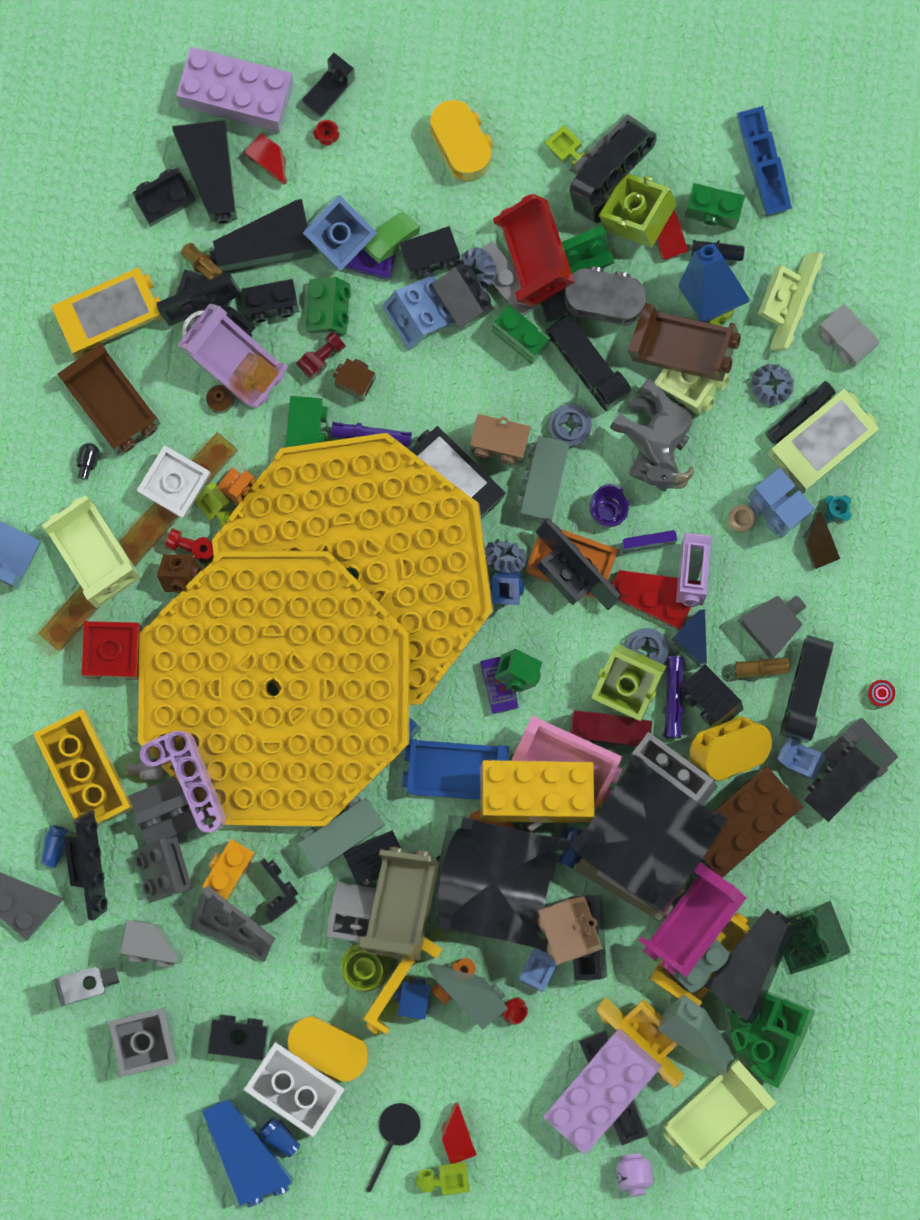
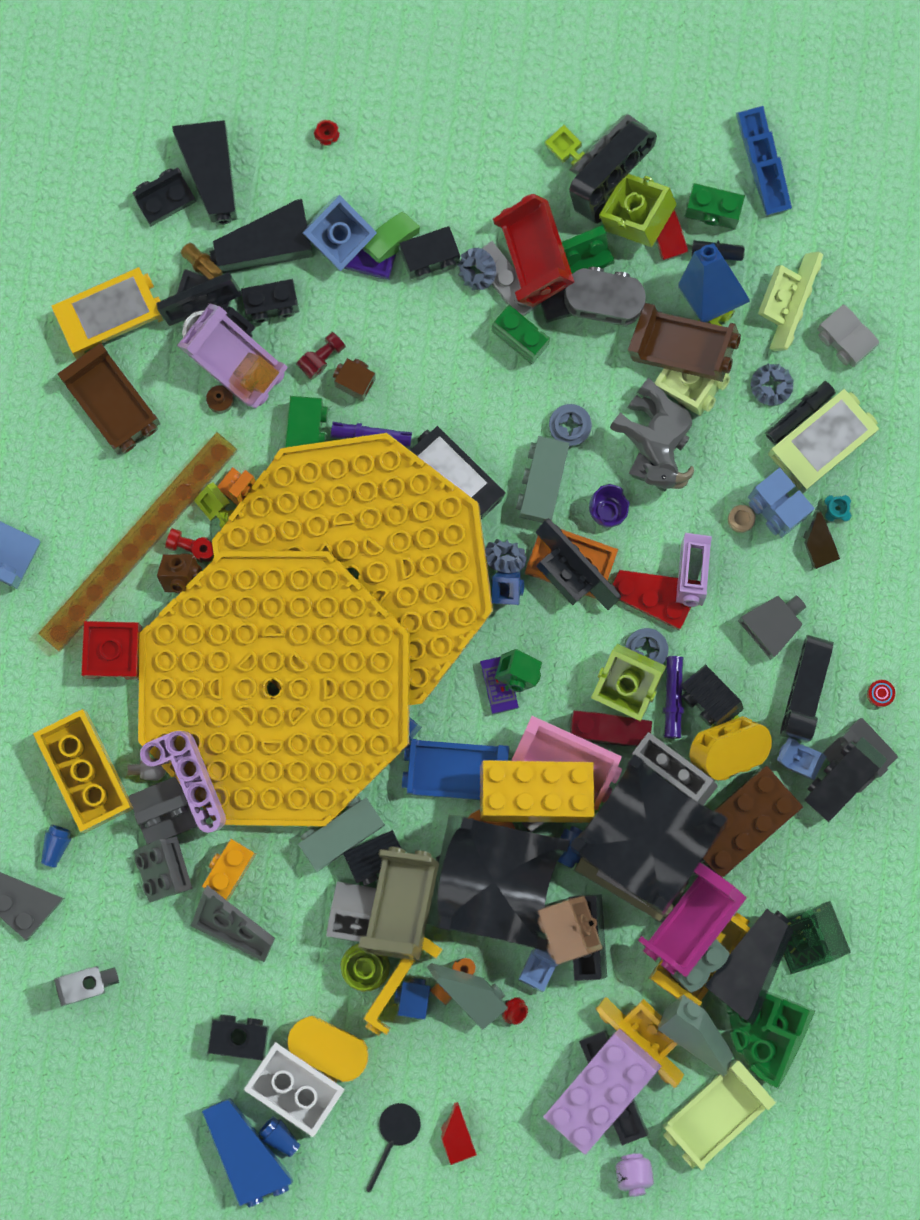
(85, 863): black bracket -> none
(87, 459): black cylinder -> none
(91, 551): yellowish green panel -> none
(143, 1041): light grey brick -> none
(149, 941): light grey slope -> none
(174, 482): white tile -> none
(235, 89): lavender brick -> none
(268, 156): red slope -> none
(278, 905): black bracket -> none
(328, 305): green bracket -> none
(330, 85): black bracket -> none
(417, 311): medium blue bracket -> none
(452, 1179): lime plate -> none
(461, 140): yellow brick -> none
(463, 296): black brick -> none
(499, 440): medium nougat brick -> none
(588, 364): black beam -> none
(648, 541): dark purple tile -> none
(692, 639): dark blue slope -> none
(762, 667): pearl gold axle -> none

